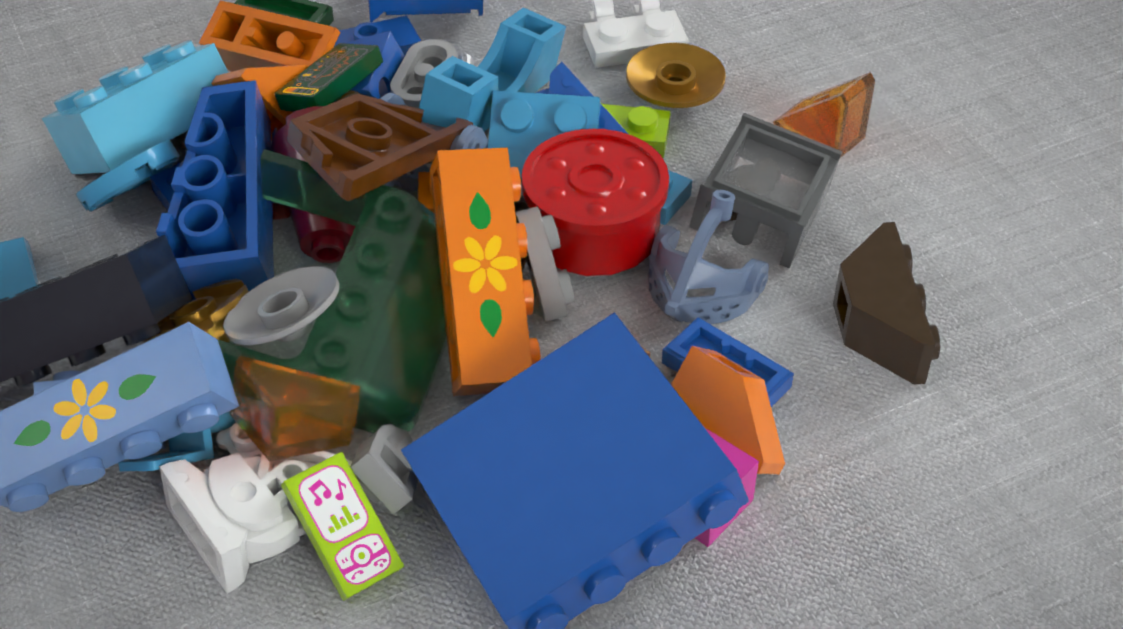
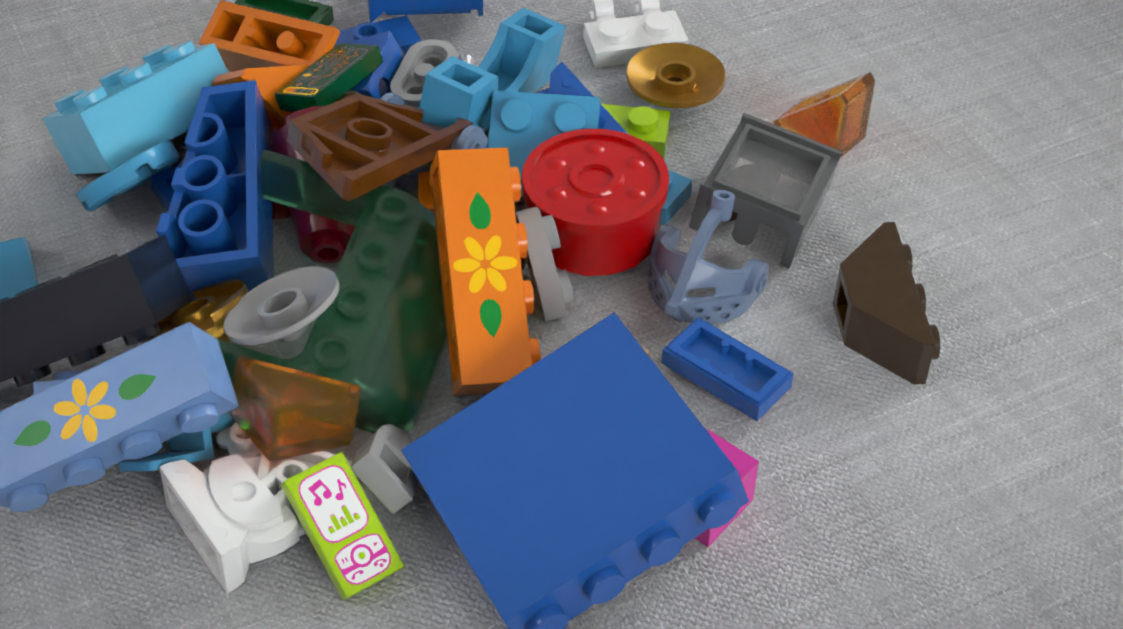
(731, 405): orange slope -> none

